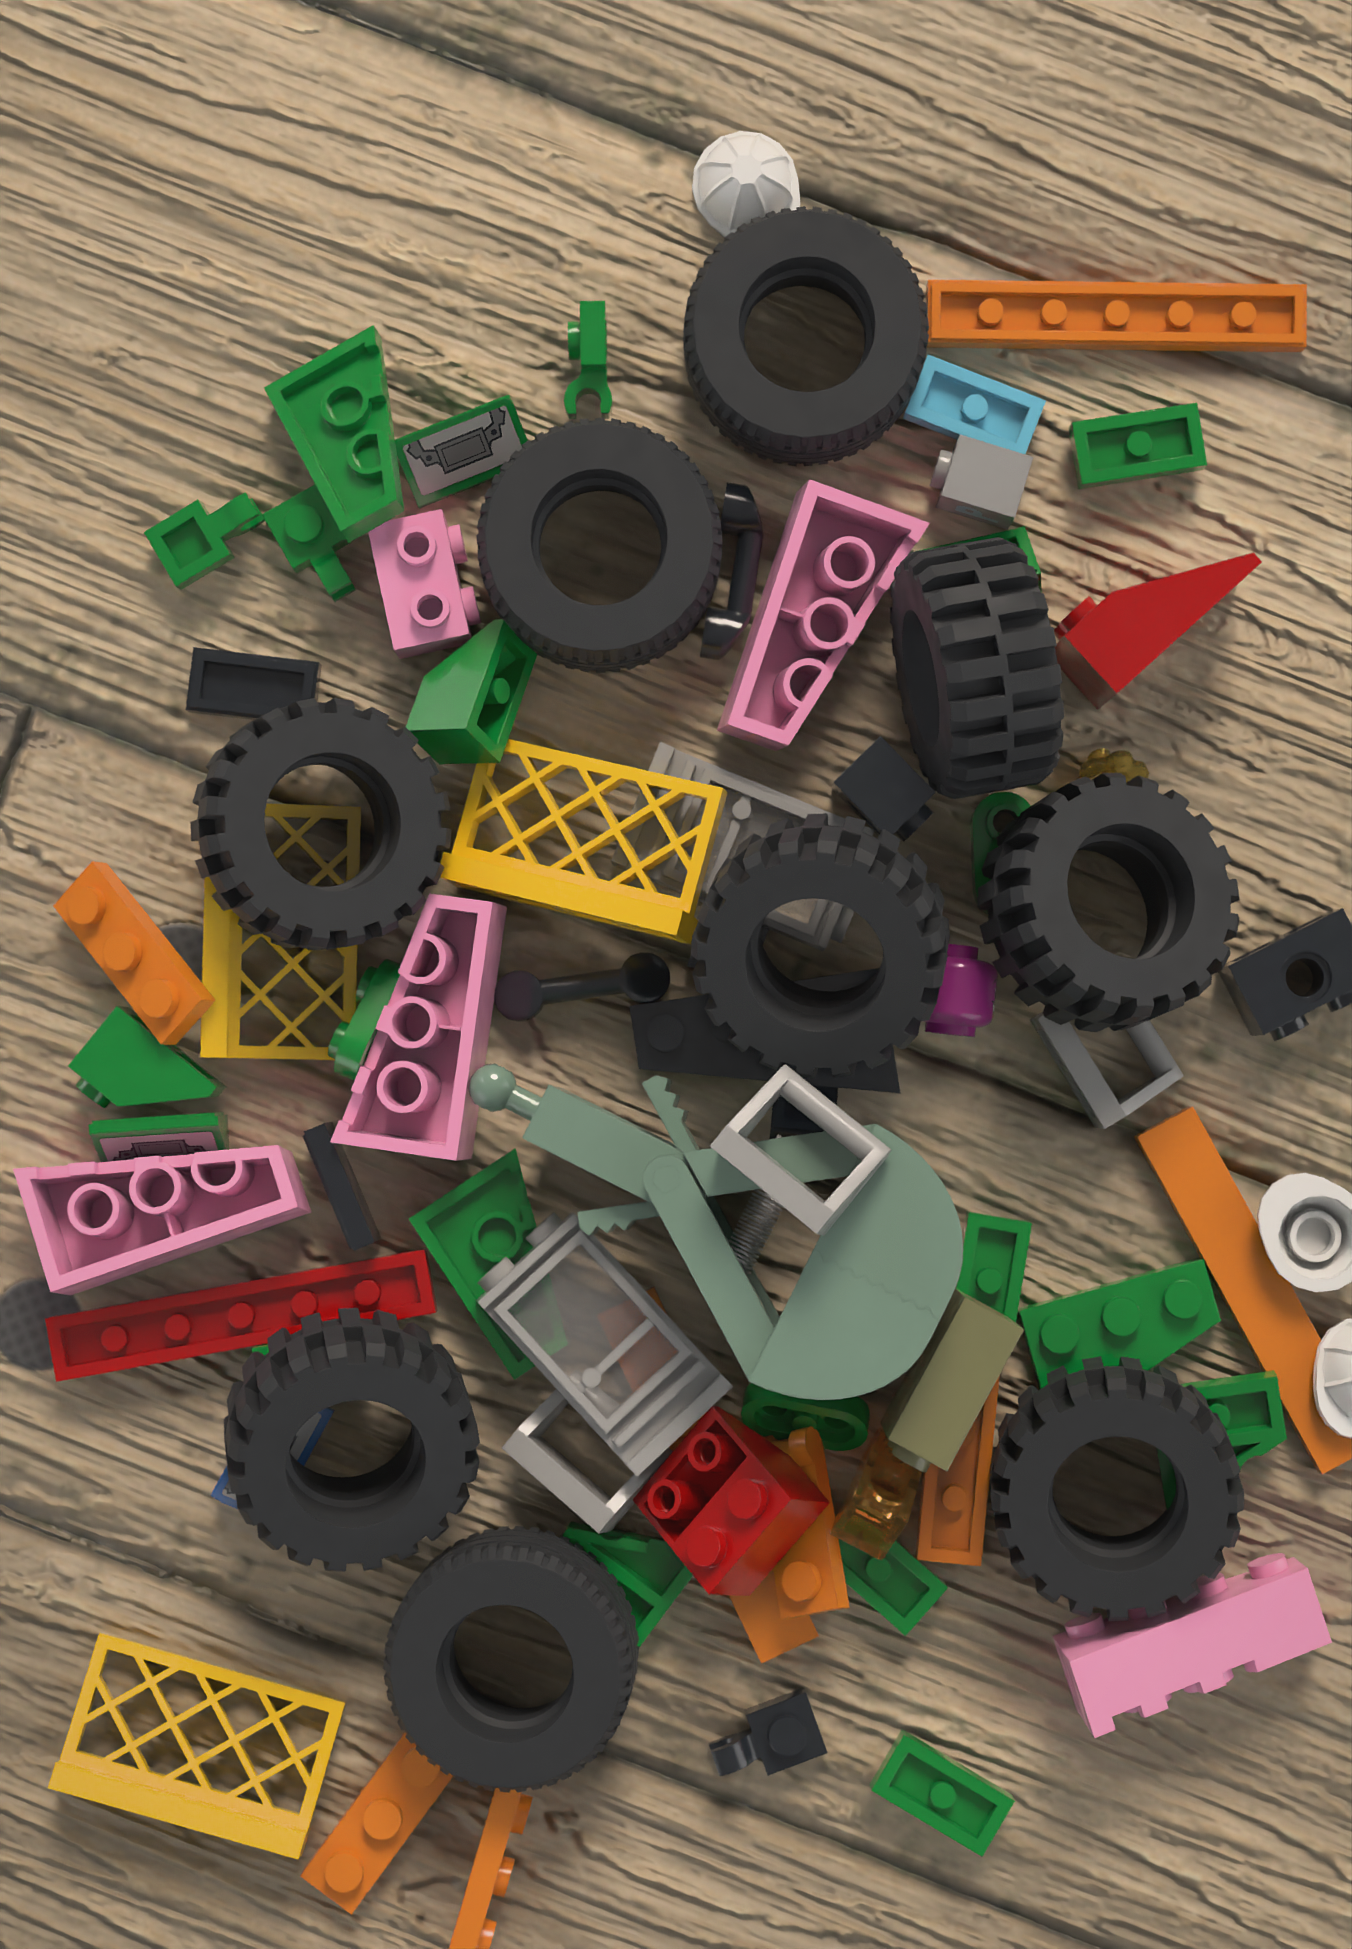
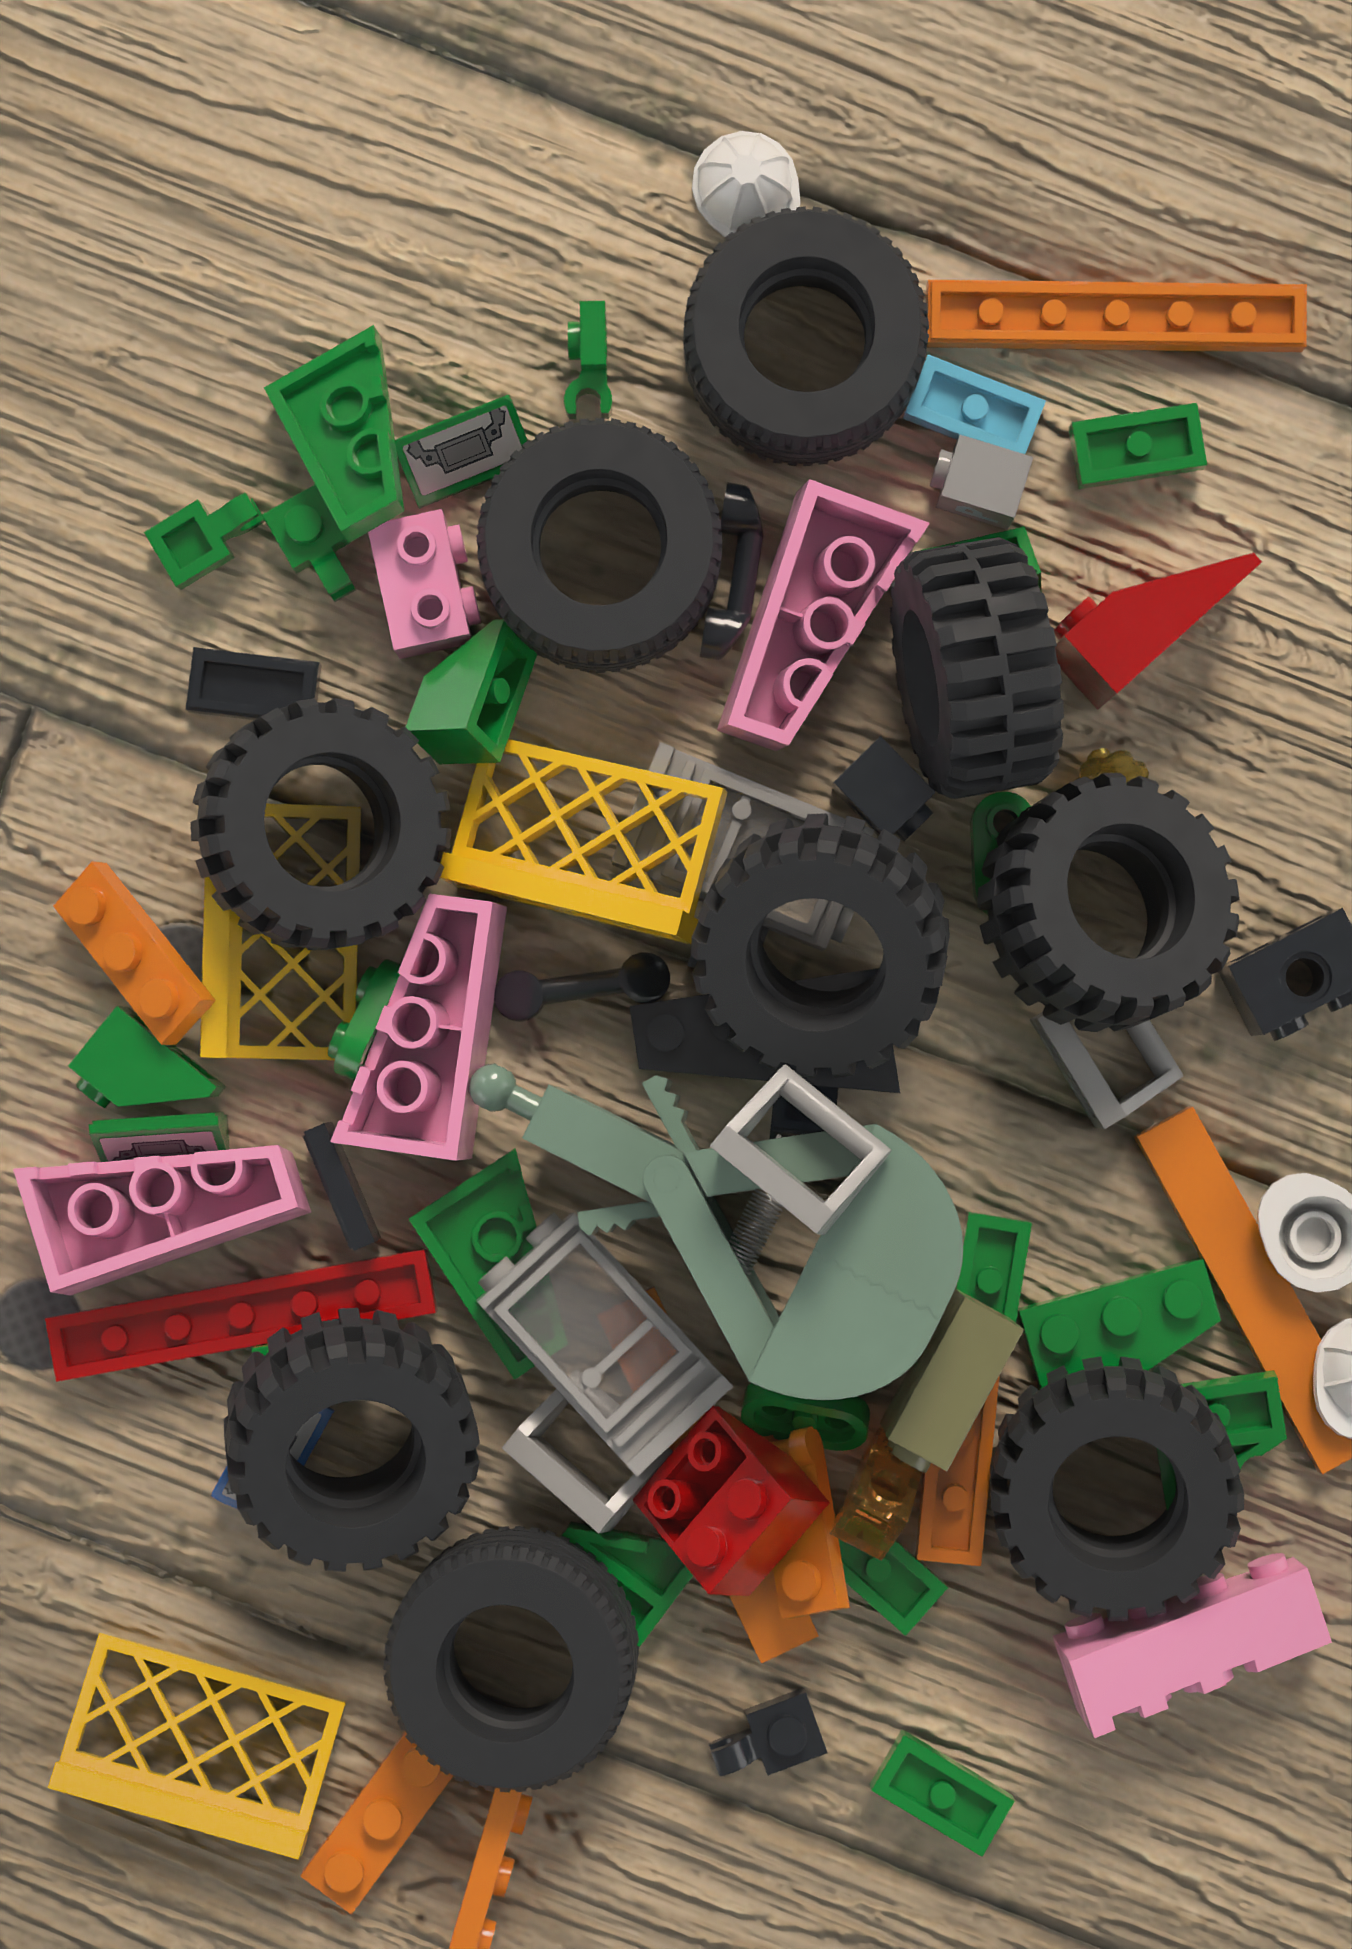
(966, 994): magenta head -> none

